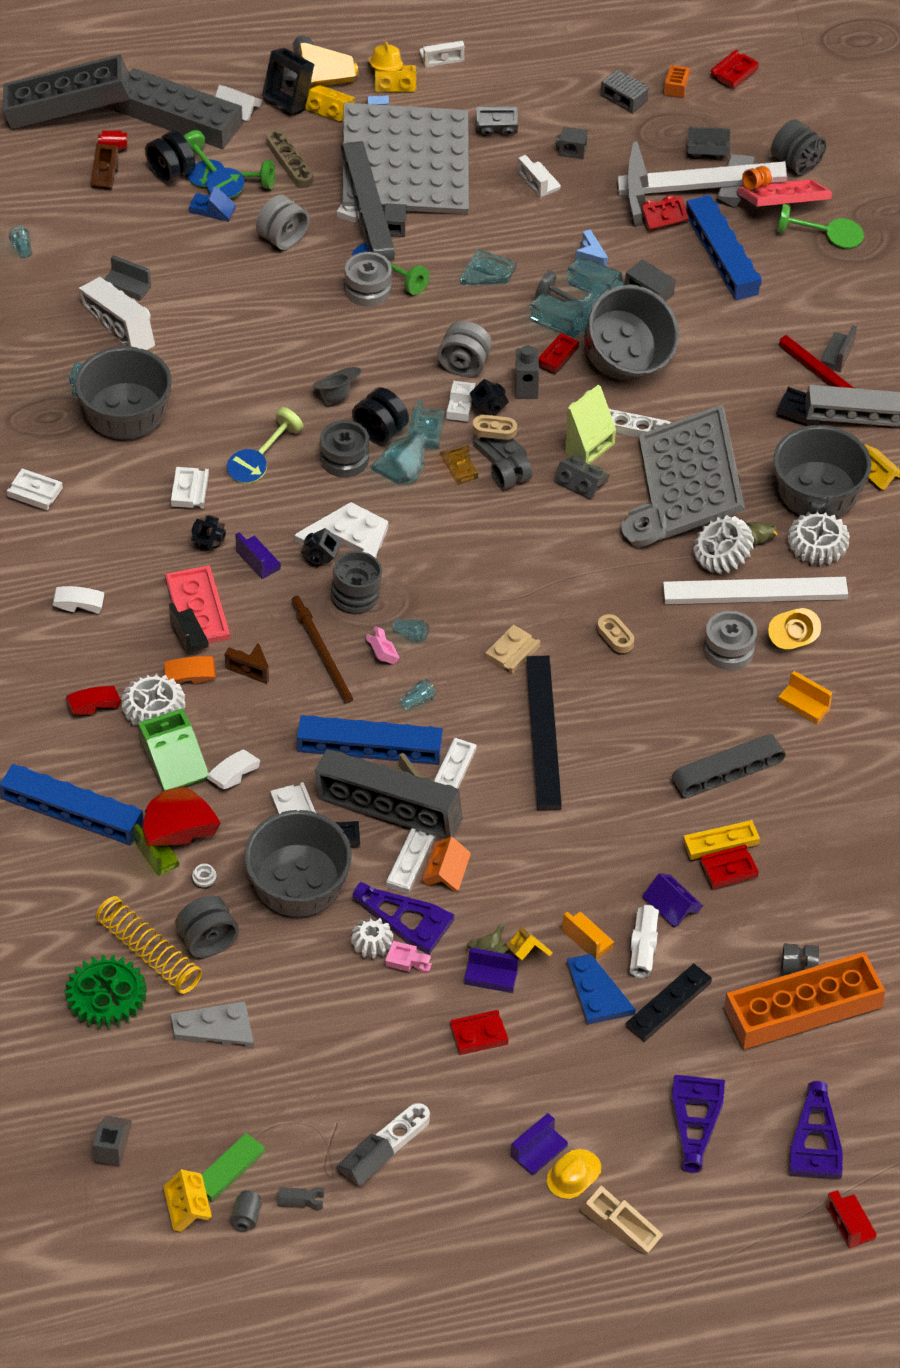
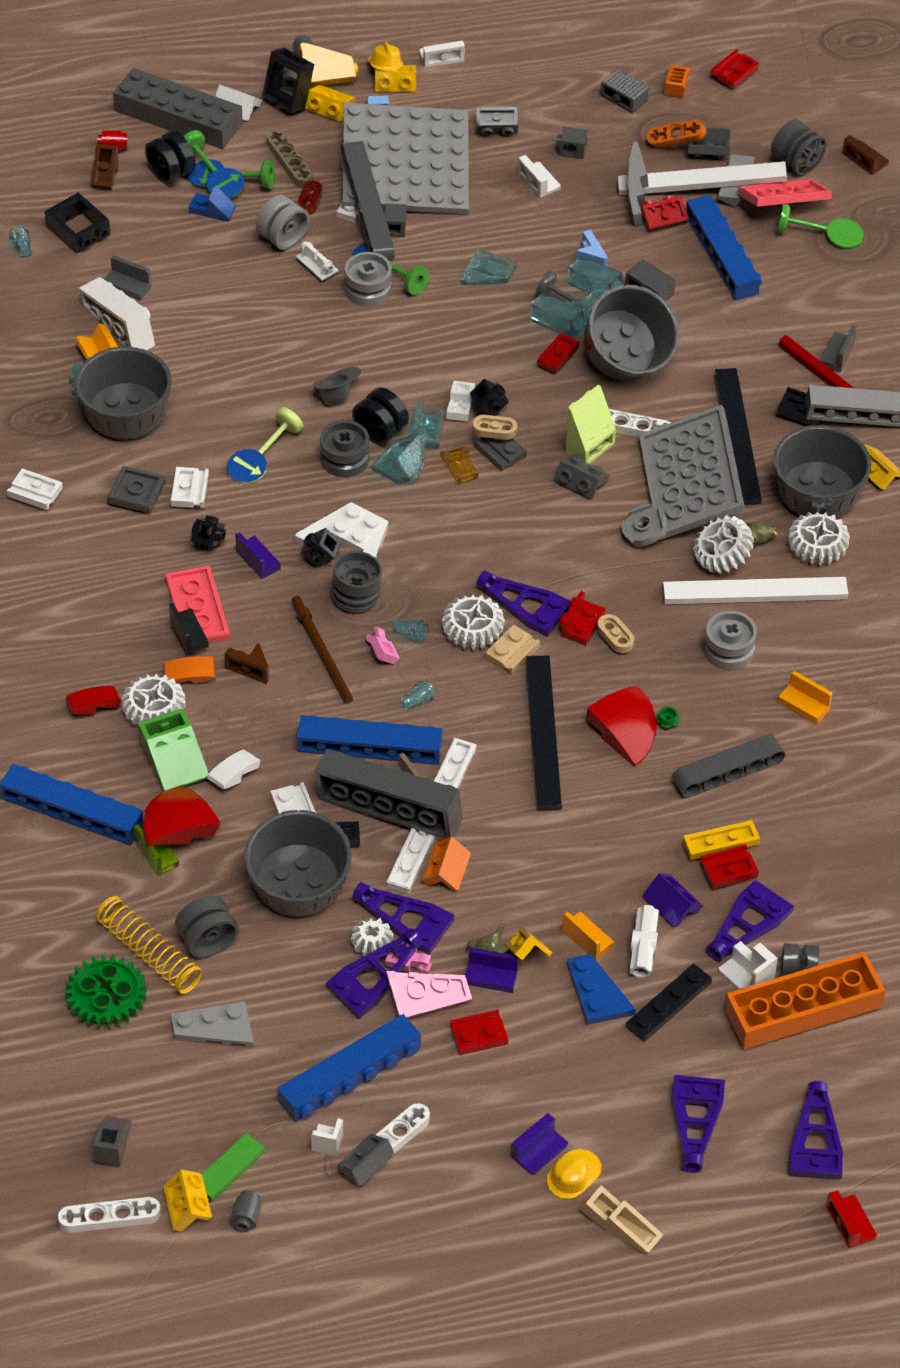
(66, 91): dark grey brick -> none
(70, 208): none -> black window
(71, 597): white slope -> none
(99, 341): none -> light orange panel
(109, 1219): none -> white beam
(136, 489): none -> dark grey plate
(204, 870): white plate -> none
(300, 1197): dark grey bar -> none
(314, 198): none -> clear red beam
(316, 261): none -> white hinge
(327, 1138): none -> white panel
(349, 1068): none -> blue brick
(353, 993): none -> dark purple plate
(425, 993): none -> bright pink wing
(464, 348): light grey wheel -> none
(473, 622): none -> white gear
(510, 471): dark grey wheel -> none
(527, 363): dark grey torso -> none
(547, 615): none -> dark purple plate
(580, 620): none -> red bracket
(626, 722): none -> red brick
(668, 717): none -> green plate
(684, 137): none -> orange beam
(731, 400): none -> black tile
(749, 966): none -> white panel
(757, 177): orange wheel -> none
(763, 901): none -> dark purple plate
(794, 628): yellow piece -> none
(863, 155): none -> copper panel

